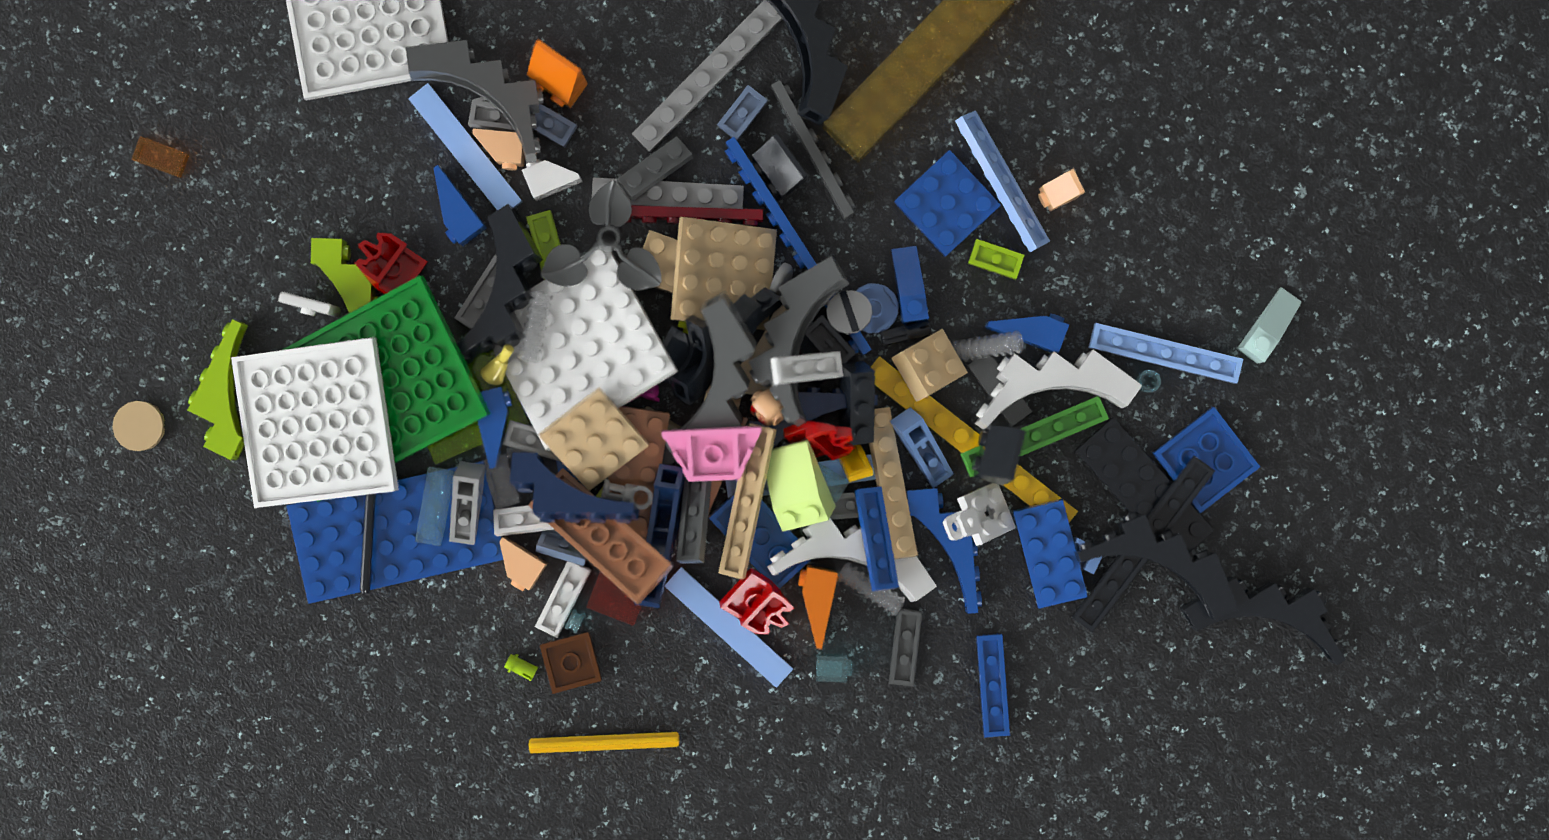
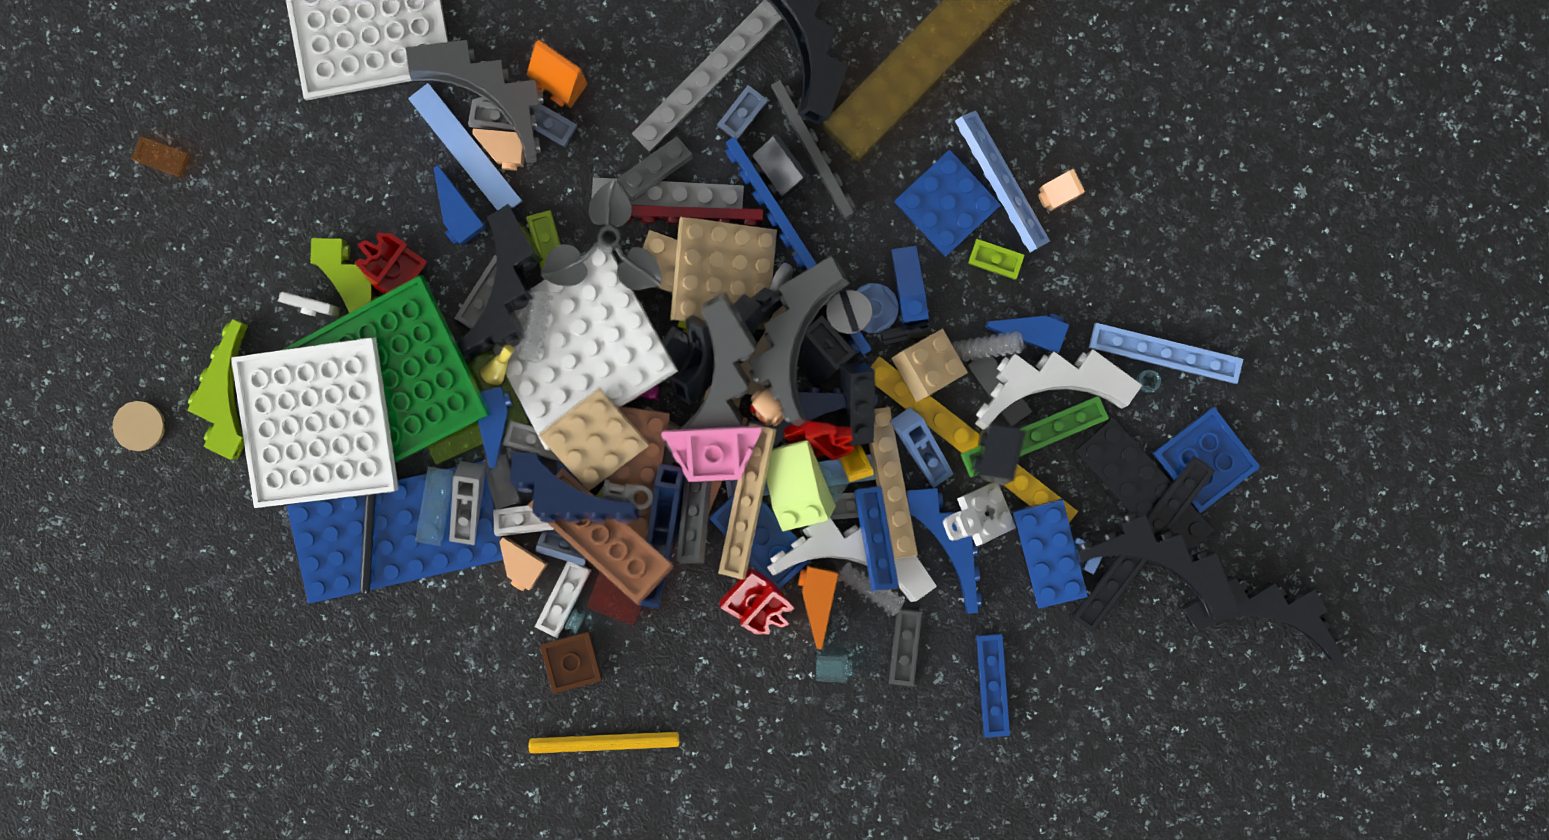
(520, 667): lime pin -> none
(548, 178): white slope -> none
(728, 627): light blue tile -> none
(807, 367): white tile -> none
(1270, 326): light aqua slope -> none

